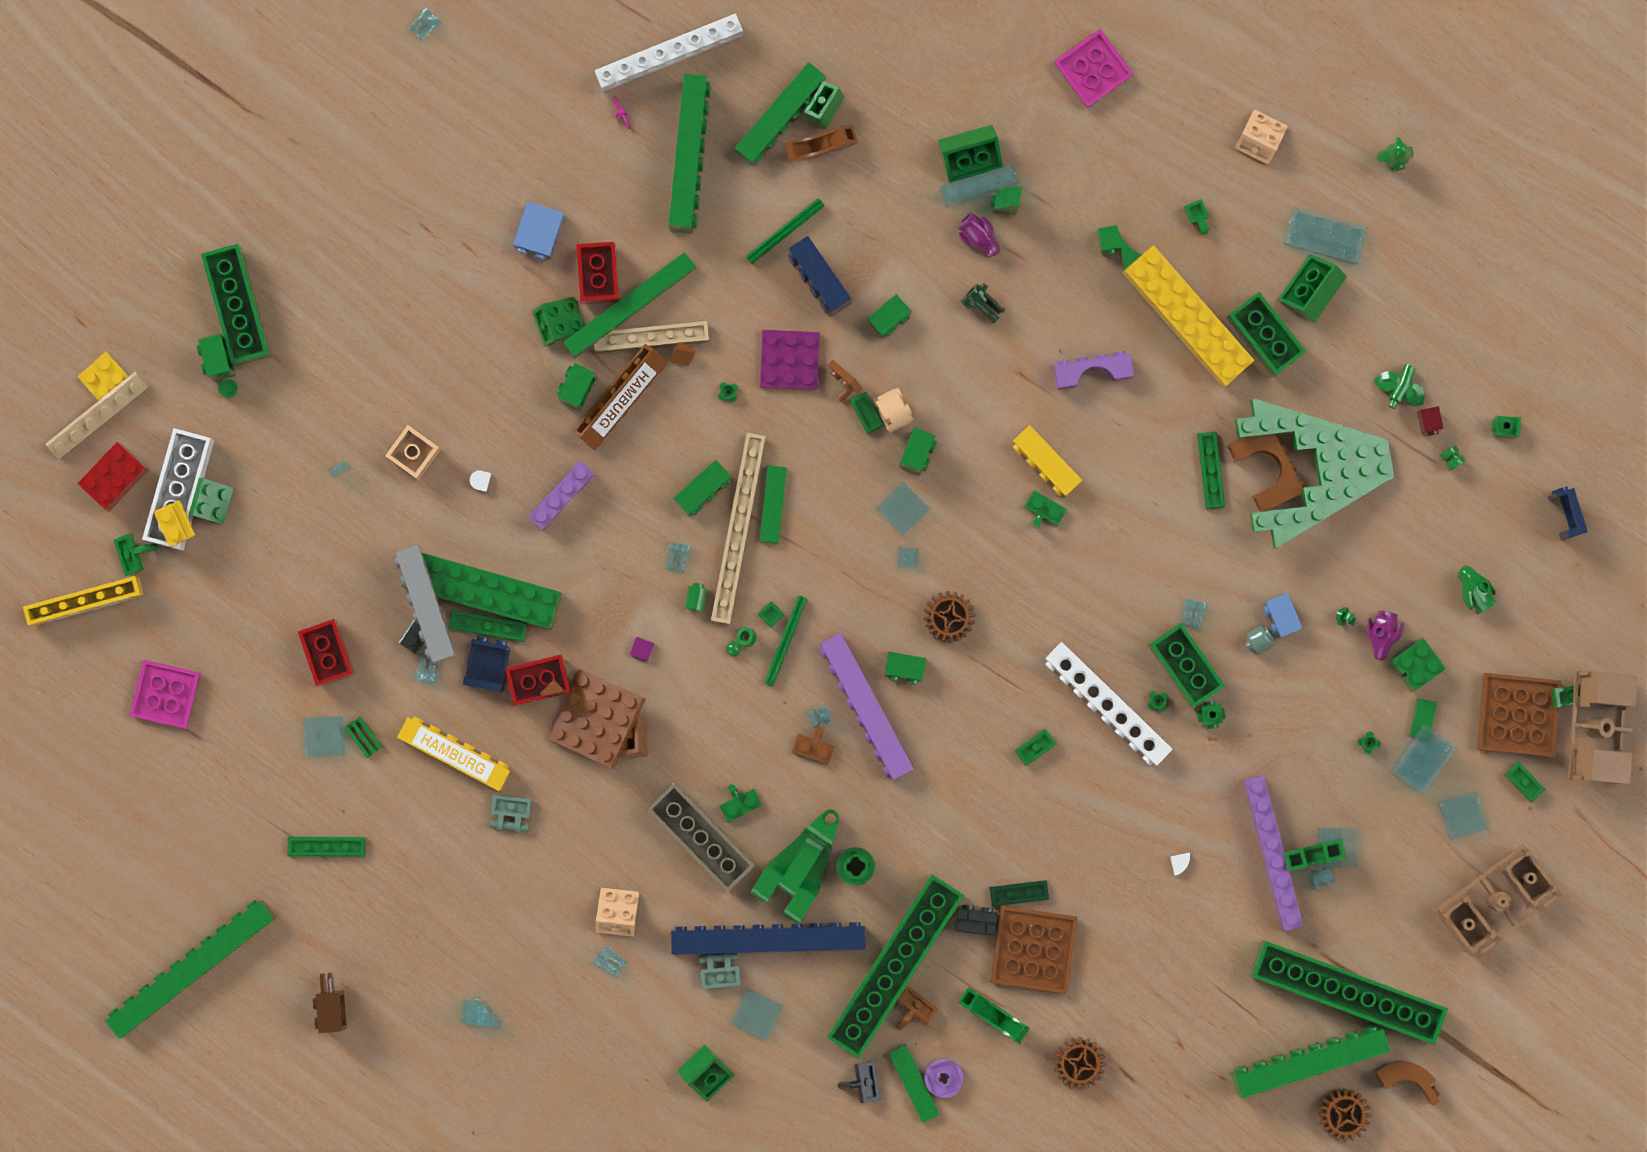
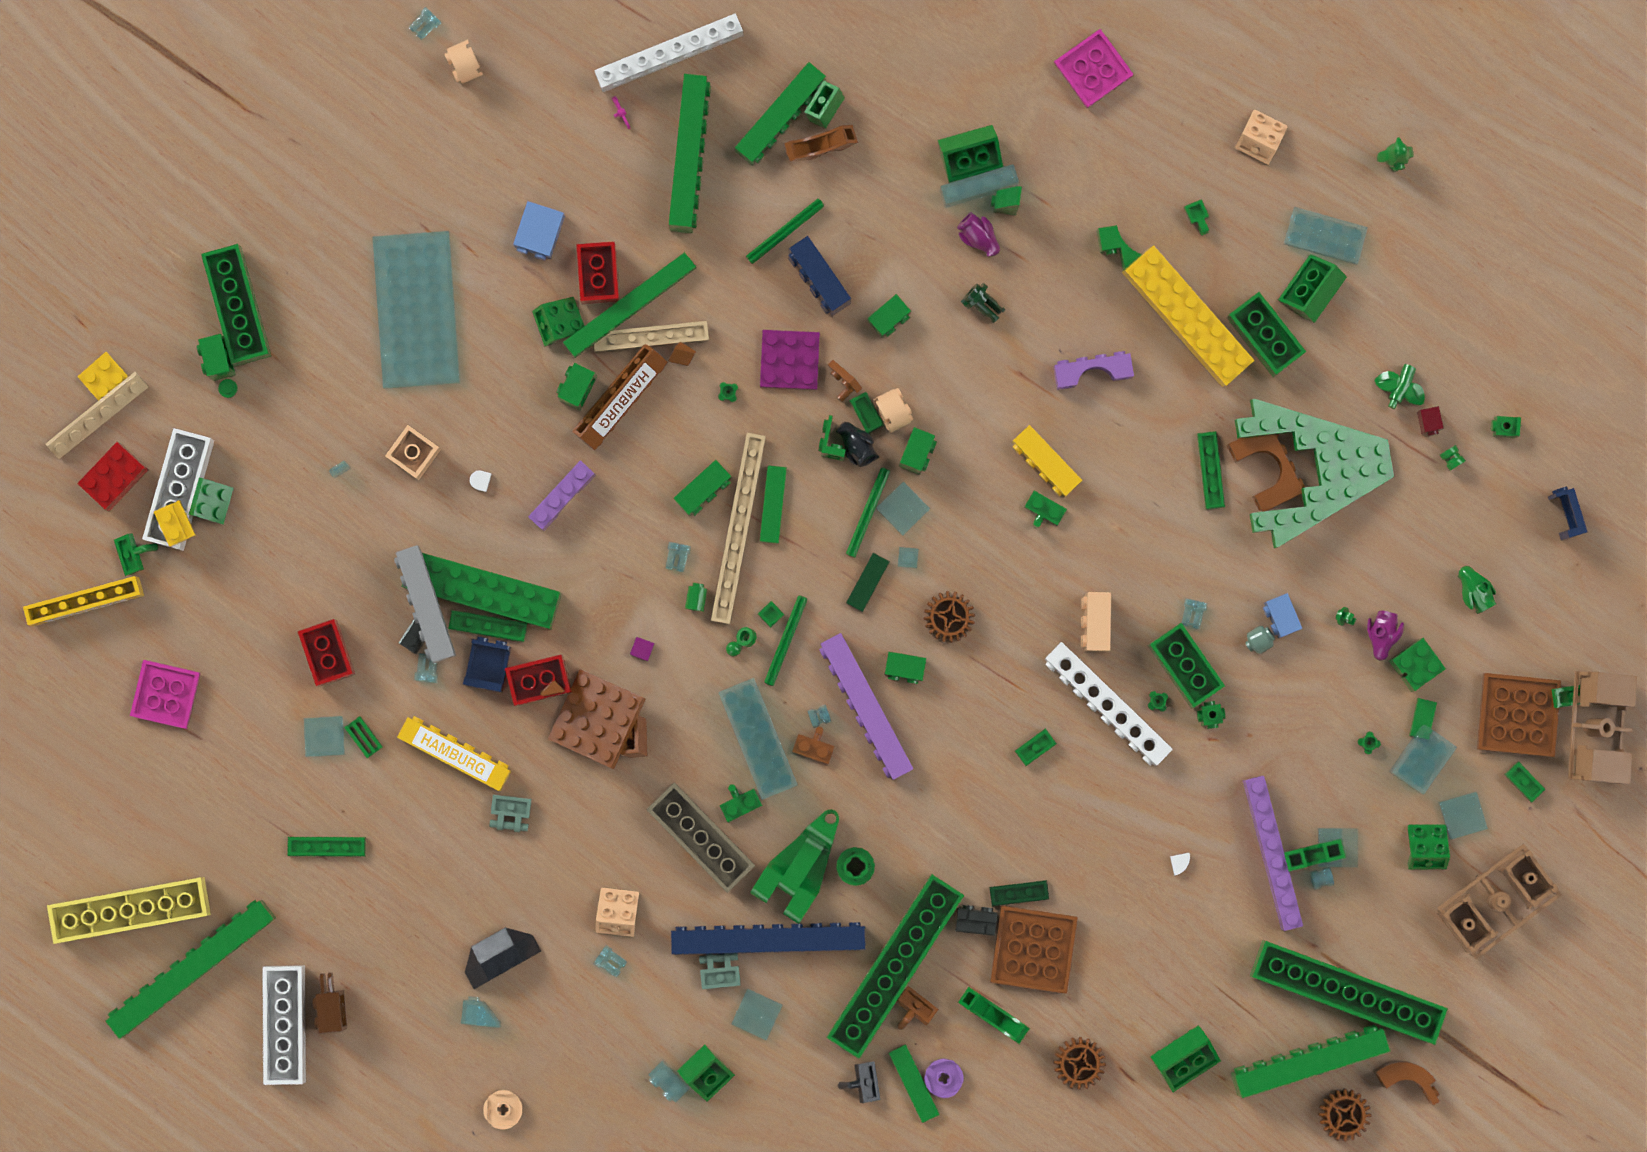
(129, 910): none -> light yellow brick
(284, 1025): none -> white brick
(416, 309): none -> clear light blue plate
(463, 62): none -> light nougat brick
(495, 1101): none -> light nougat plate
(499, 954): none -> black wedge
(669, 1081): none -> clear light blue brick
(758, 738): none -> clear light blue brick
(833, 452): none -> green bracket
(857, 444): none -> black animal
(867, 582): none -> dark green tile
(868, 512): none -> green axle
(1096, 622): none -> light nougat brick
(1185, 1058): none -> green slope
(1428, 847): none -> green bracket

